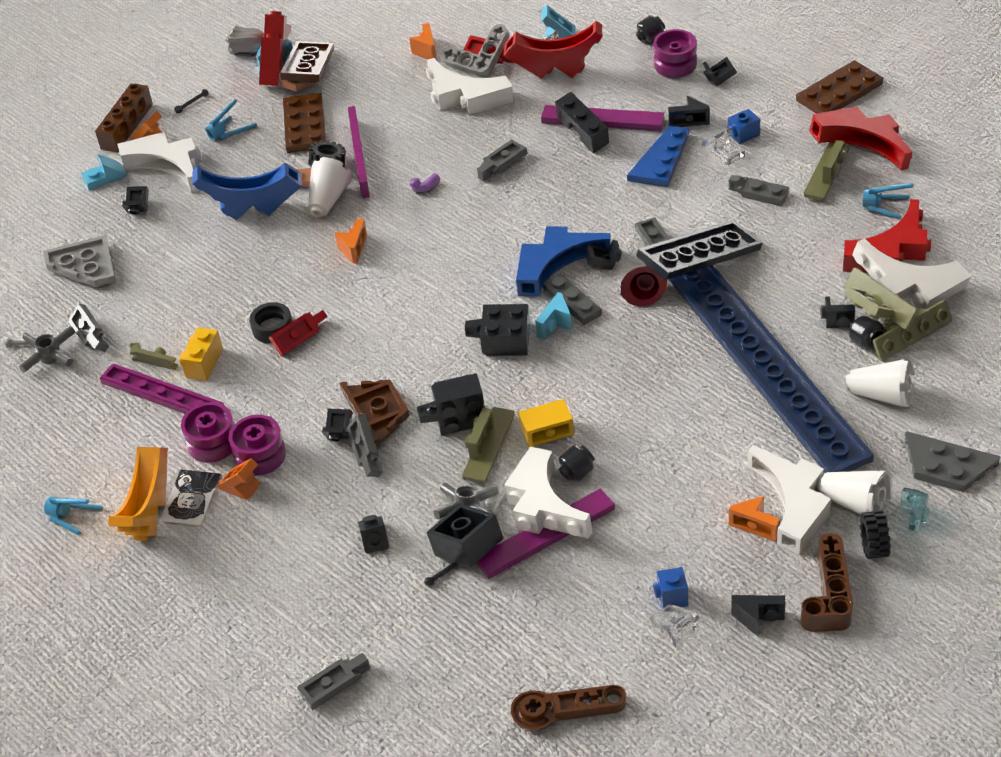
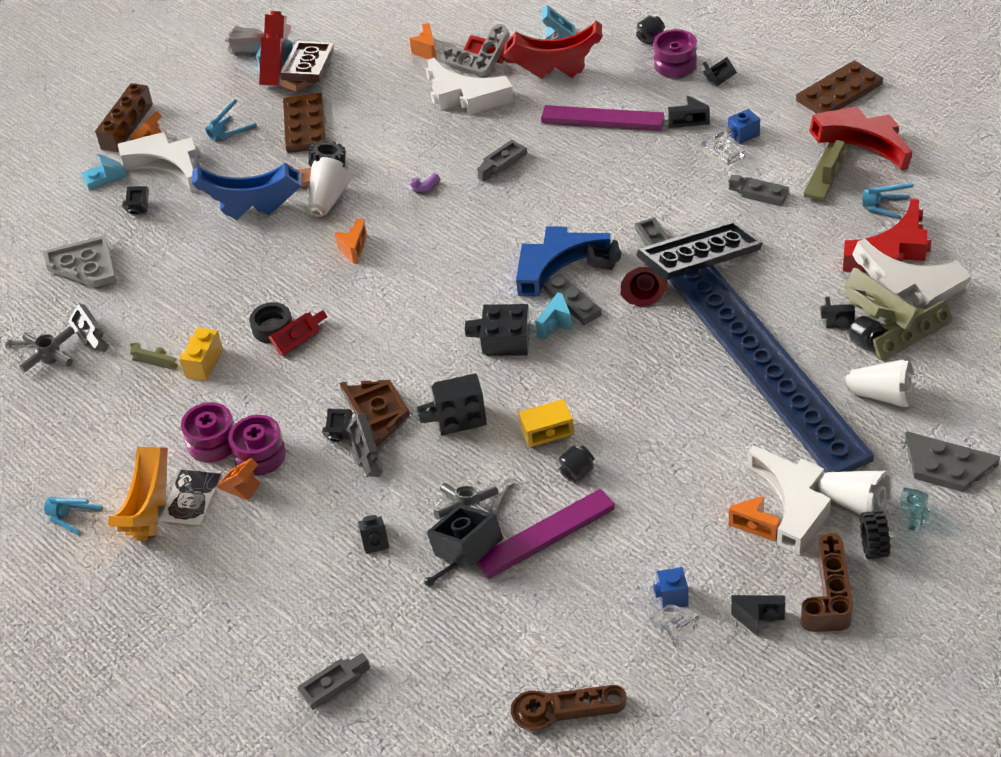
(152, 389): magenta tile -> none
(178, 109): black hinge -> none
(361, 171): magenta tile -> none
(485, 442): olive bracket -> none
(537, 503): white arch -> none
(575, 113): black arch -> none
(661, 159): blue wing -> none

